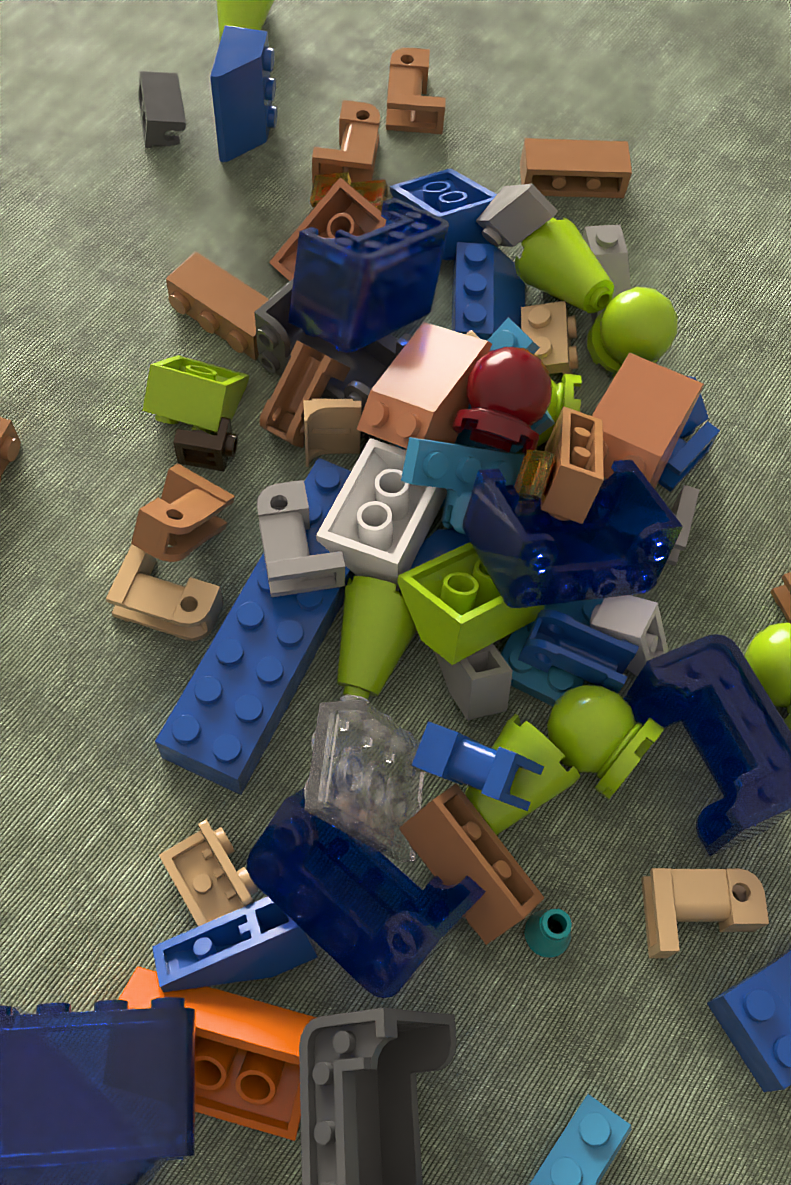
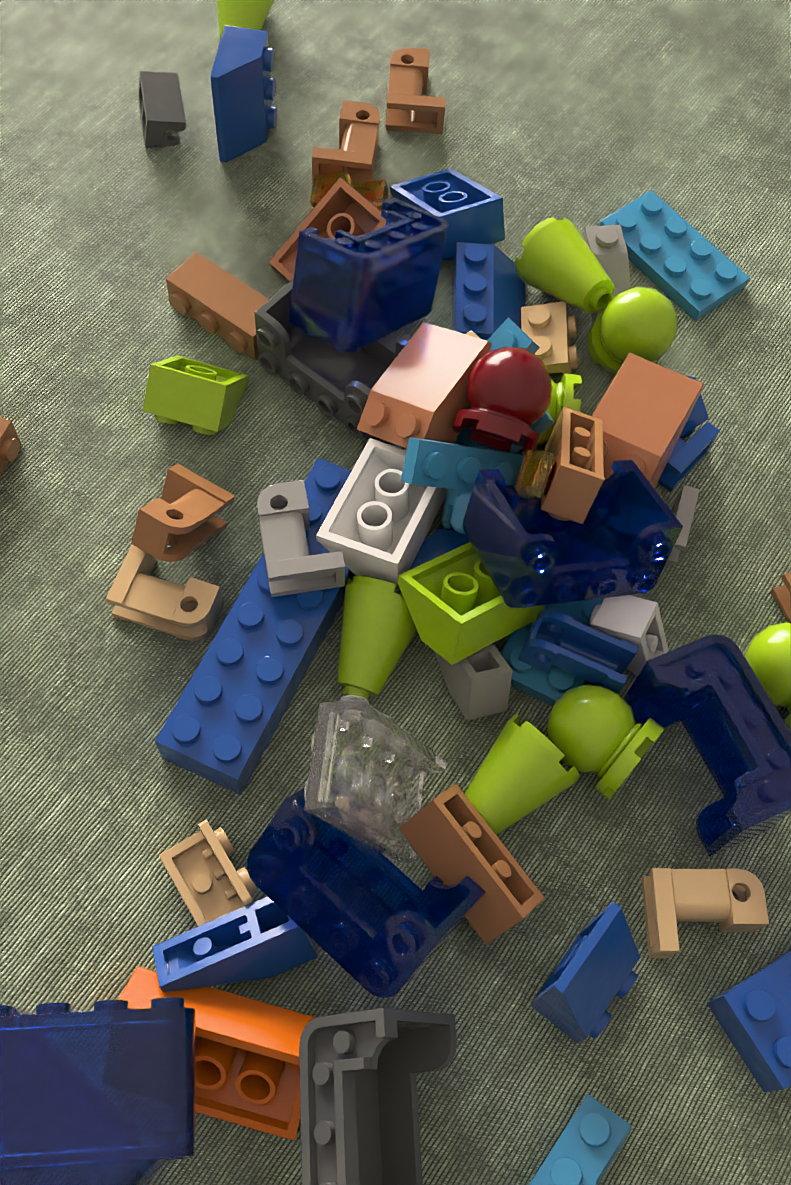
(206, 450): dark brown bracket -> none
(301, 380): medium nougat piece -> none
(331, 427): tan piece -> none
(471, 763): blue piece -> none
(515, 215): light grey slope -> none
(540, 937): teal cone -> none
(576, 167): medium nougat brick -> none
(590, 976): none -> blue slope
(676, 255): none -> dark azure plate

